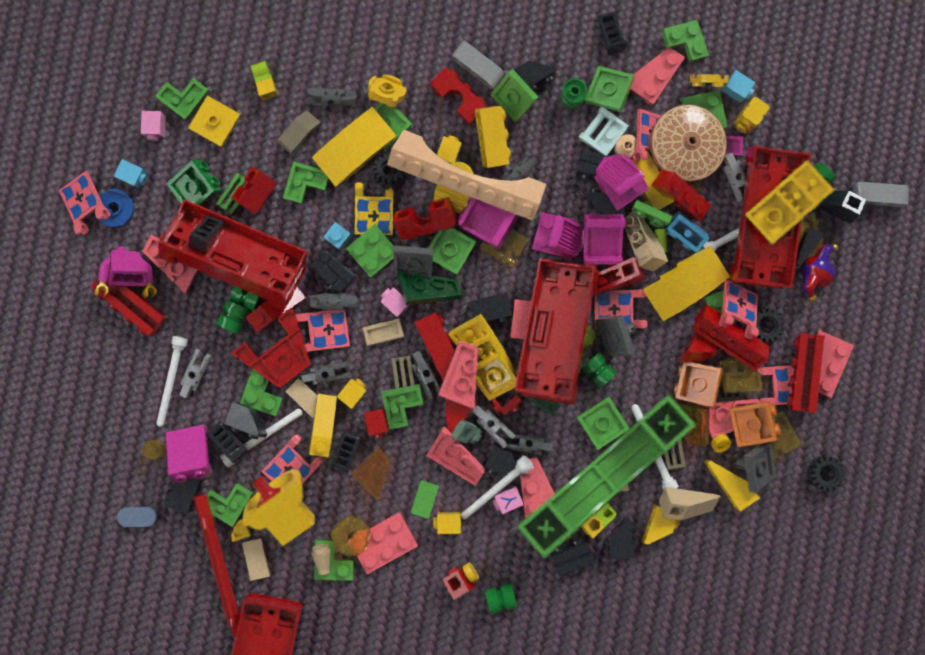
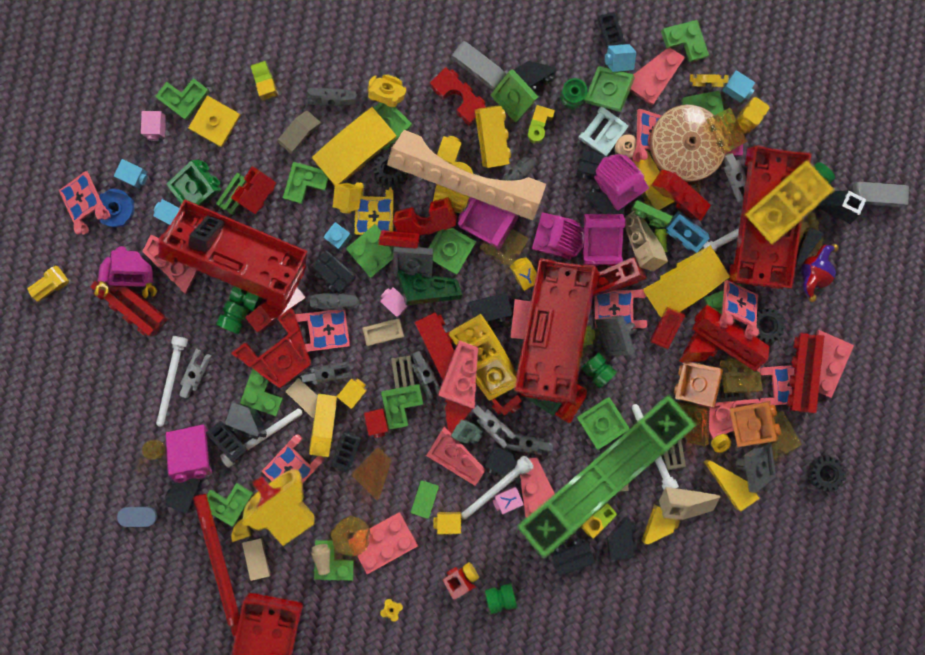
(52, 281): none -> yellow piece
(165, 211): none -> medium azure brick
(347, 197): none -> yellow brick
(397, 607): none -> yellow plate
(399, 239): none -> red tile
(524, 273): none -> yellow brick
(536, 130): none -> leg
(568, 411): none -> red piece
(620, 58): none -> medium azure brick
(667, 328): none -> red tile
(726, 130): none -> clear yellow plate

